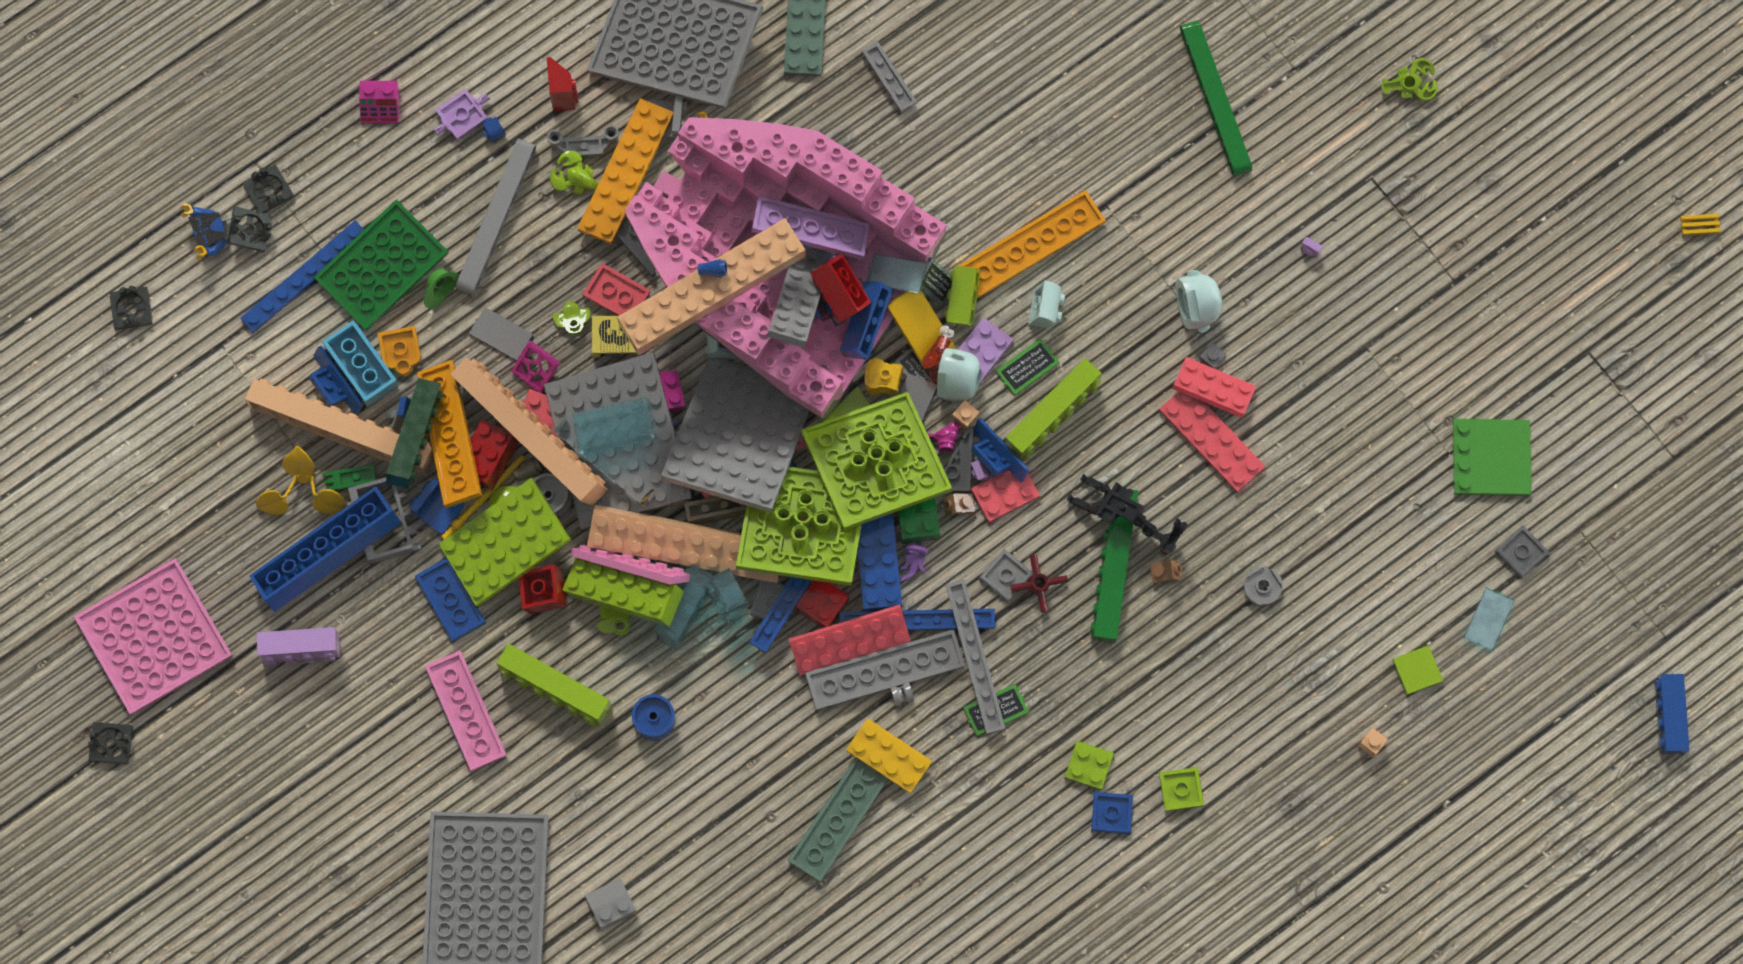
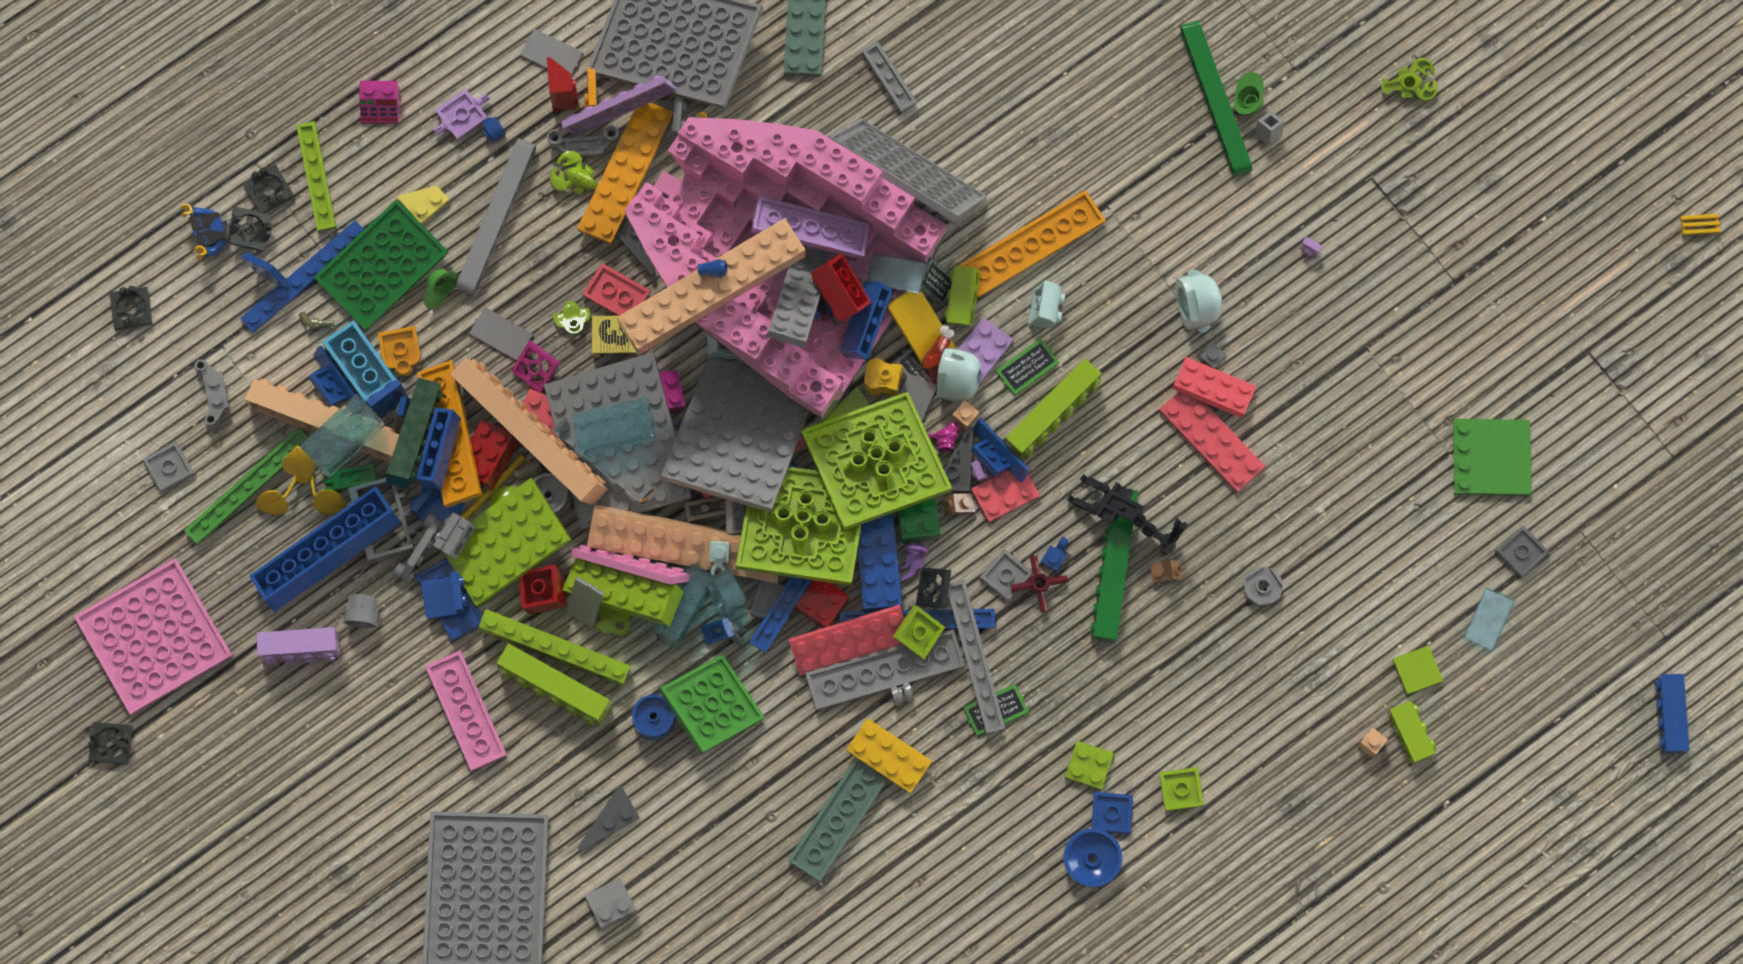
(168, 467): none -> light grey tile
(215, 394): none -> light grey plate
(243, 489): none -> bright green plate
(265, 270): none -> blue tile
(314, 323): none -> olive piece
(316, 176): none -> lime plate
(342, 435): none -> clear light blue brick
(361, 611): none -> light grey piece
(387, 398): none -> blue plate
(406, 571): none -> light grey plate
(424, 202): none -> light yellow wing
(438, 448): none -> blue brick
(444, 596): none -> blue bracket
(454, 535): none -> light grey brick
(541, 46): none -> light grey piece
(554, 648): none -> lime brick
(585, 602): none -> light grey piece
(590, 97): none -> light orange plate
(614, 816): none -> dark grey wing
(621, 104): none -> lavender plate
(711, 704): none -> bright green plate
(718, 553): none -> light aqua plate
(721, 630): none -> blue piece
(734, 517): none -> light grey plate
(910, 170): none -> light grey plate
(918, 632): none -> lime plate
(924, 584): none -> pearl dark grey piece
(1054, 556): none -> blue plate
(1094, 844): none -> blue dish
(1249, 94): none -> bright green piece
(1269, 128): none -> light grey brick
(1412, 732): none -> lime brick

